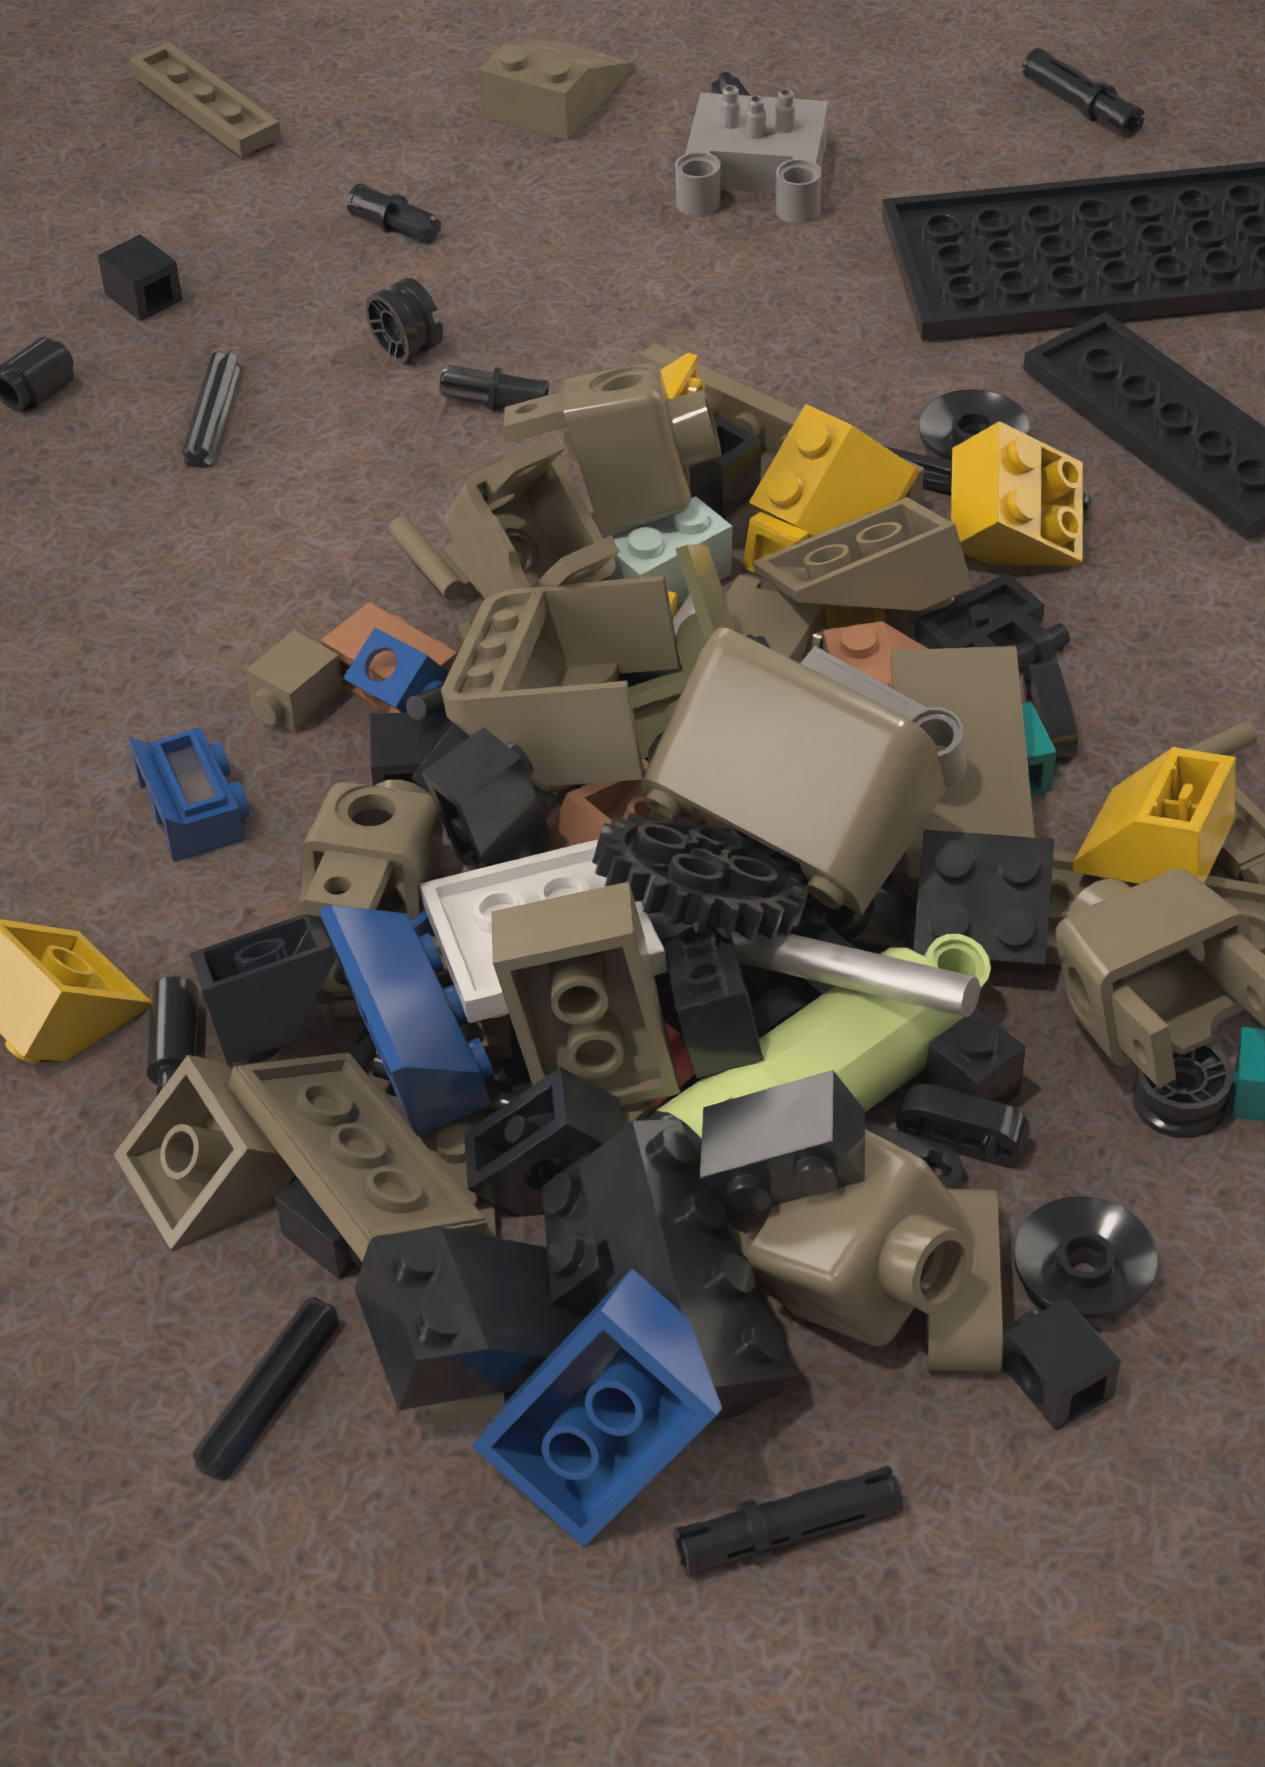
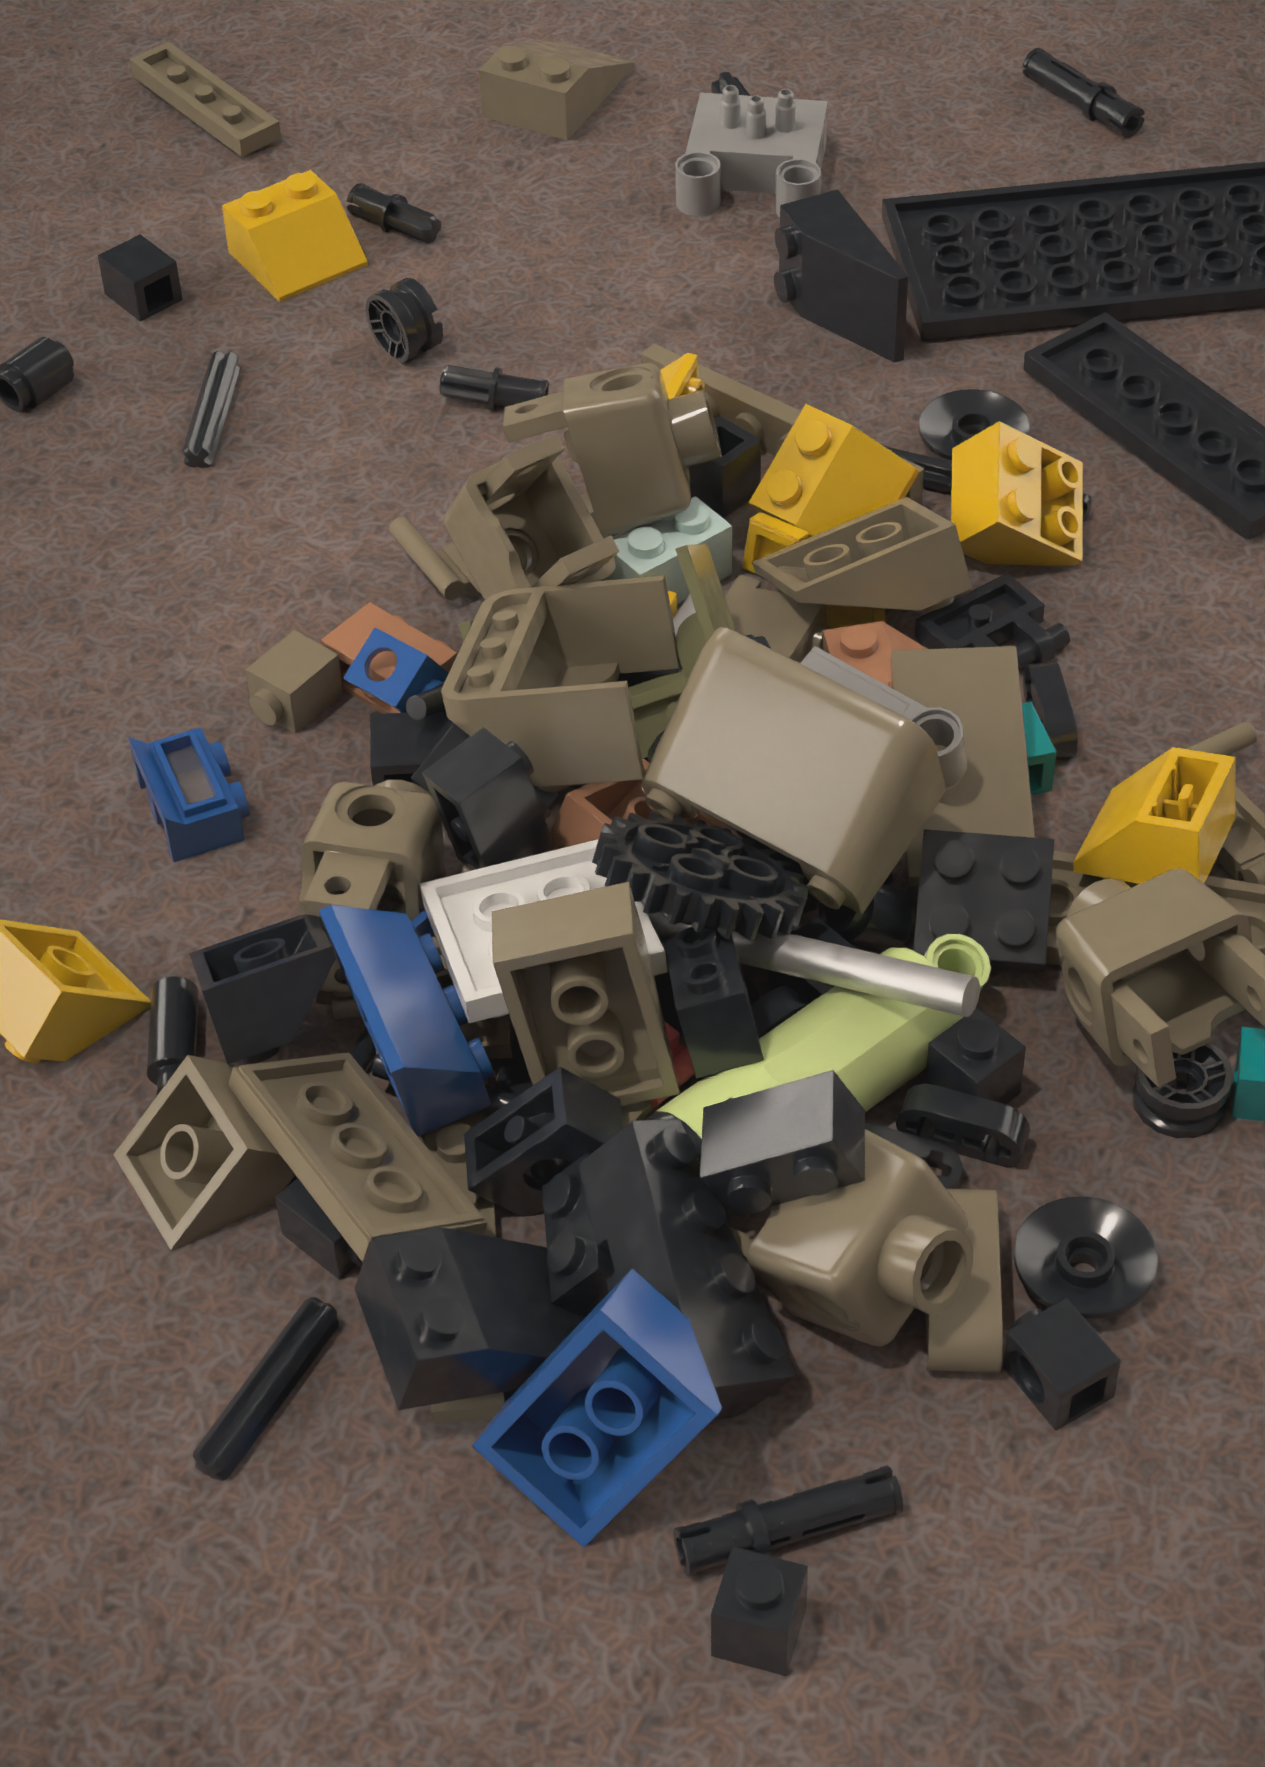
(292, 235): none -> yellow slope
(759, 1611): none -> black brick
(841, 274): none -> black slope

